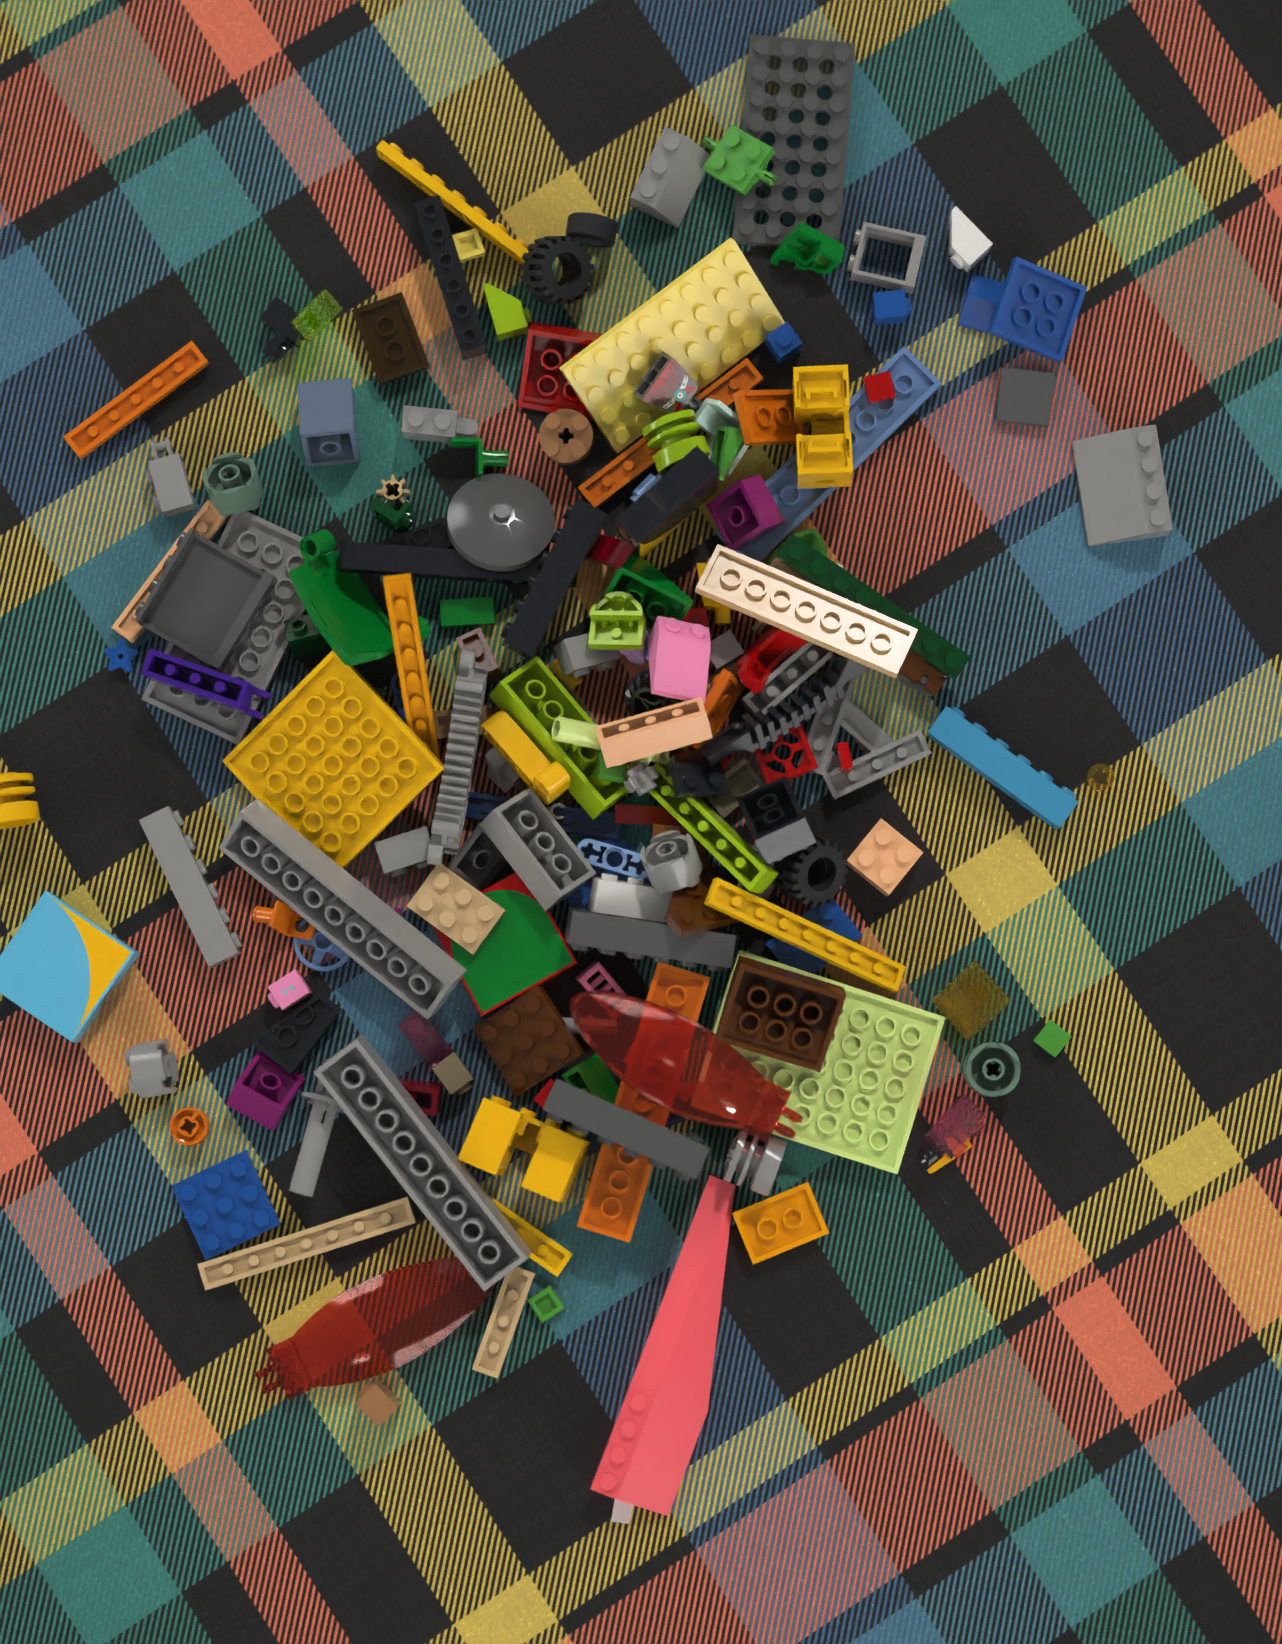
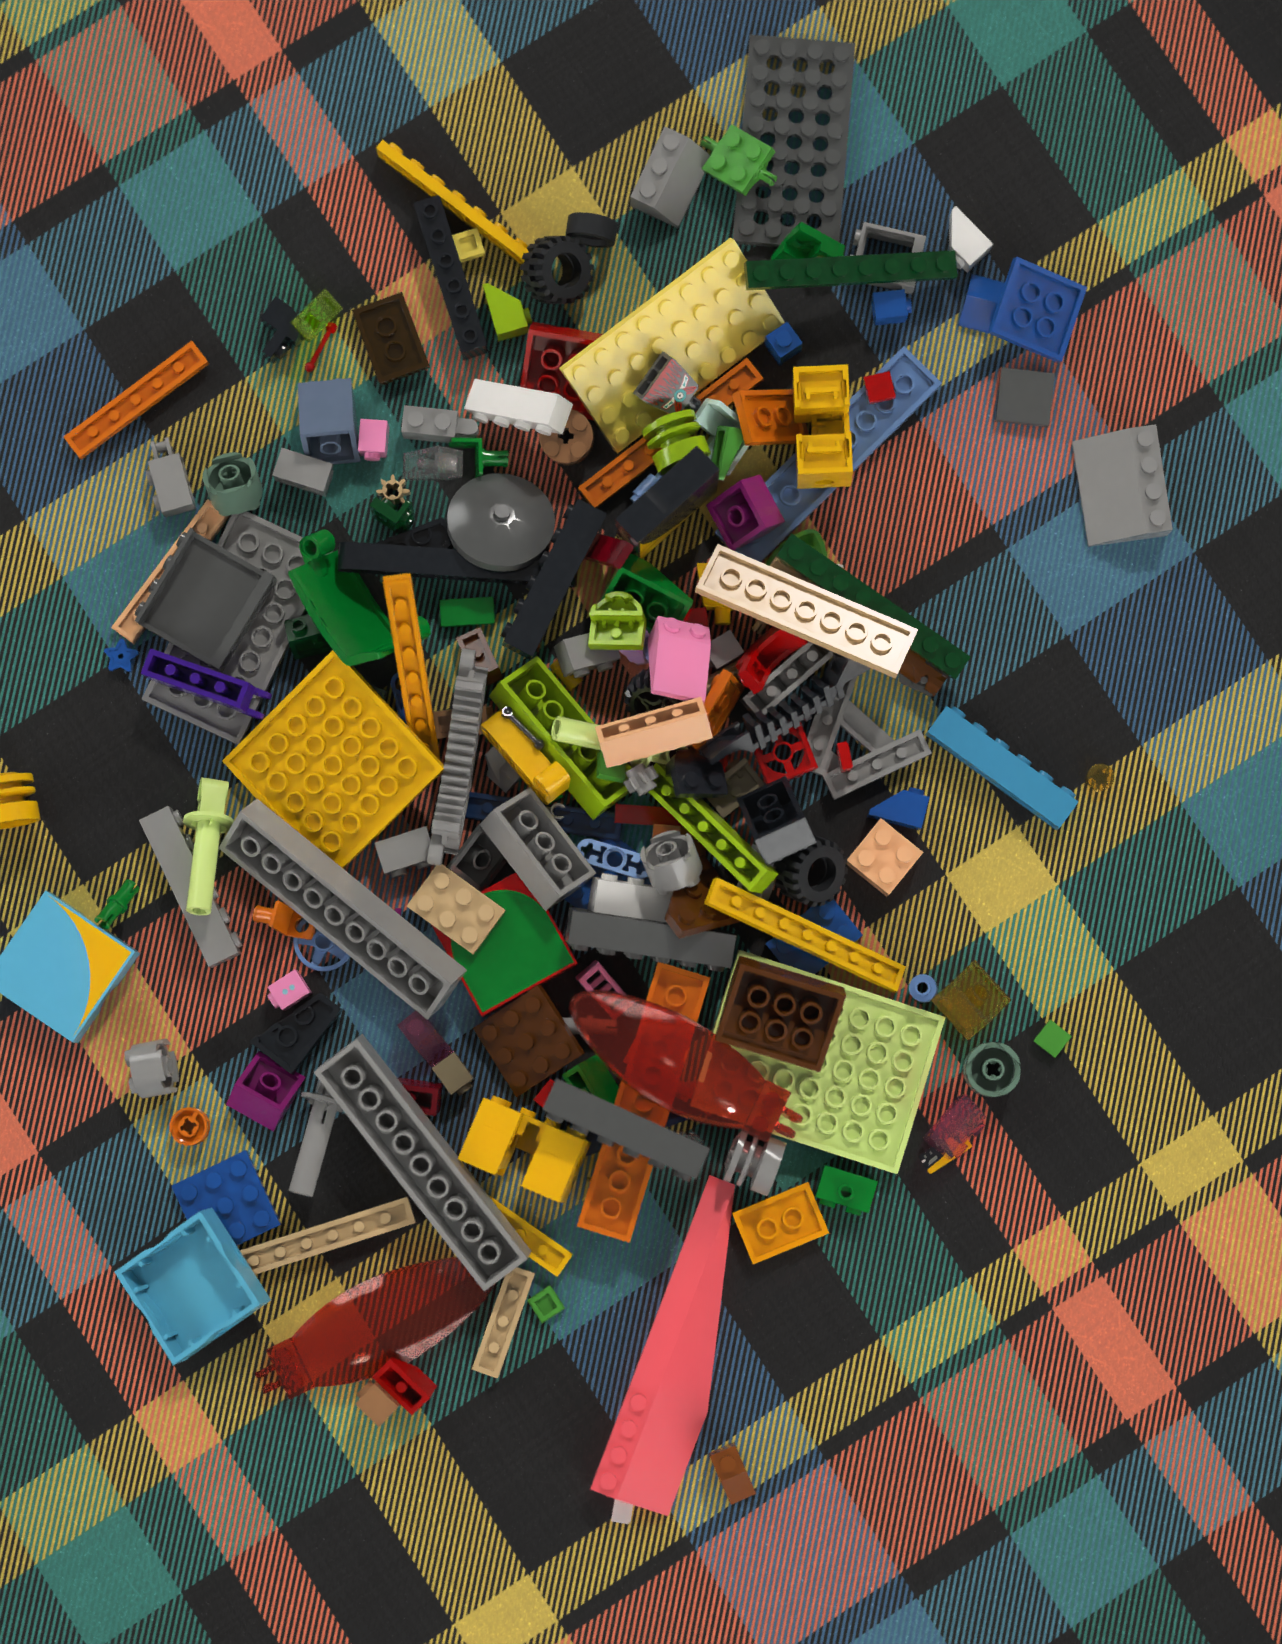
(117, 904): none -> green pin
(193, 1286): none -> medium azure tile
(209, 823): none -> yellowish green piece
(303, 472): none -> light grey hinge
(330, 328): none -> red hinge
(373, 439): none -> bright pink brick
(405, 1384): none -> red slope
(433, 464): none -> clear slope
(507, 713): none -> black hinge
(518, 406): none -> white brick
(732, 1473): none -> dark orange slope
(845, 1189): none -> green brick
(850, 270): none -> dark green plate
(903, 809): none -> blue slope
(929, 994): none -> medium blue brick

